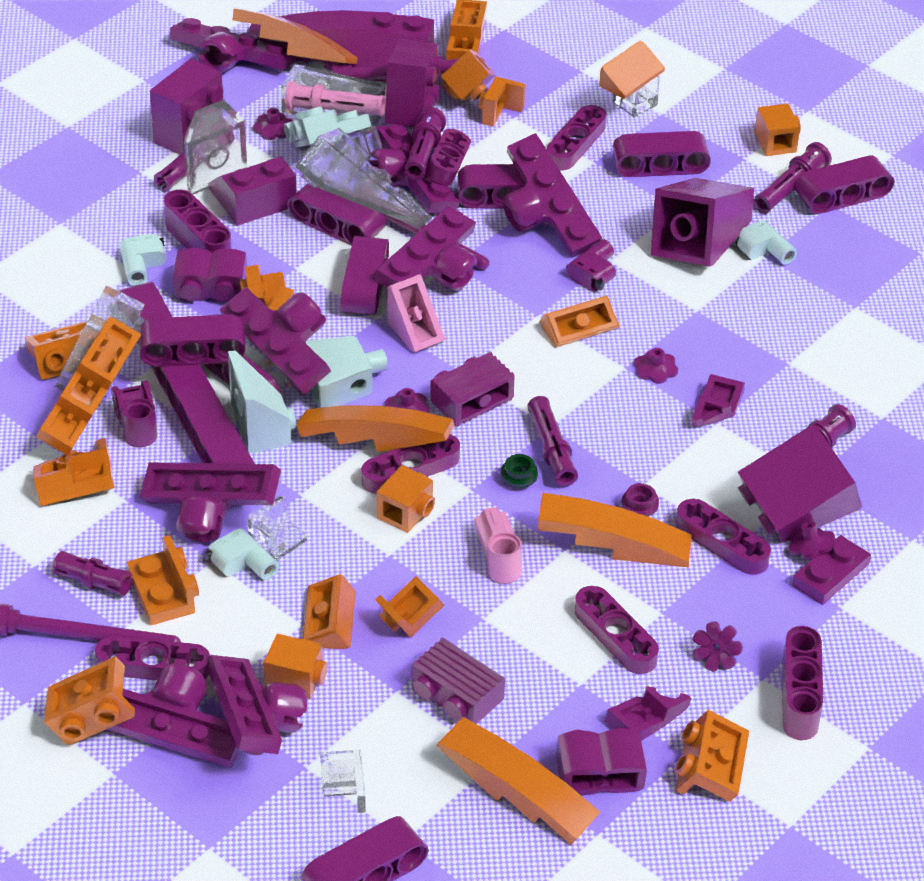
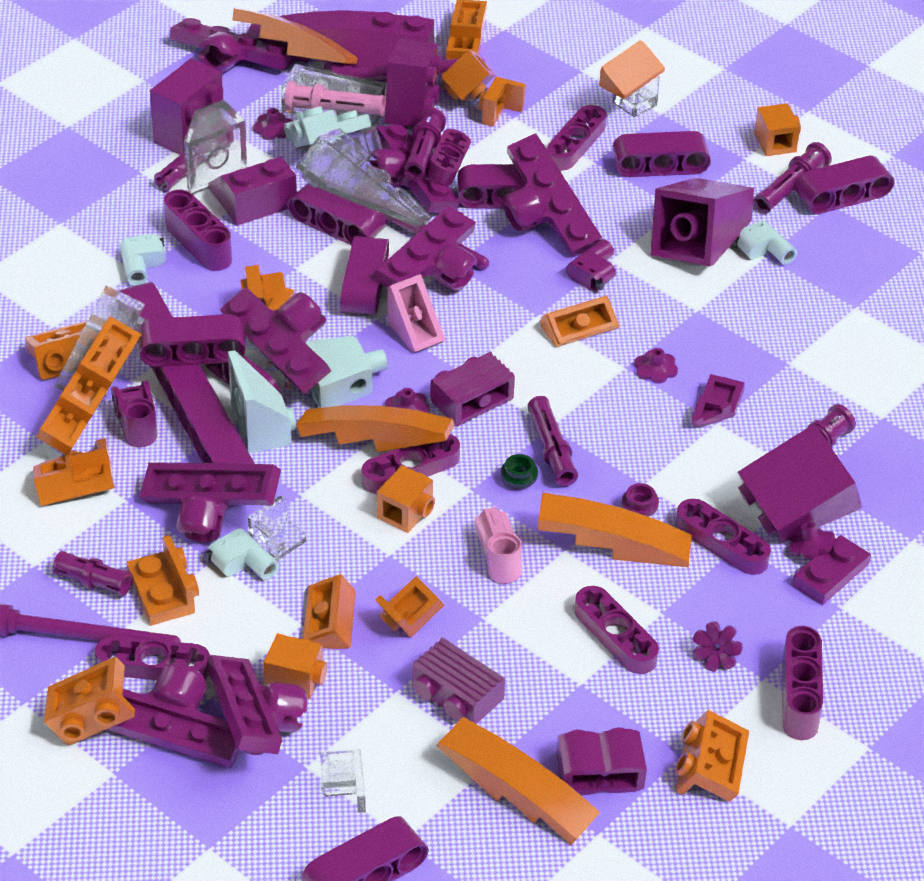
(208, 274): magenta brick -> none
(648, 712): magenta slope -> none

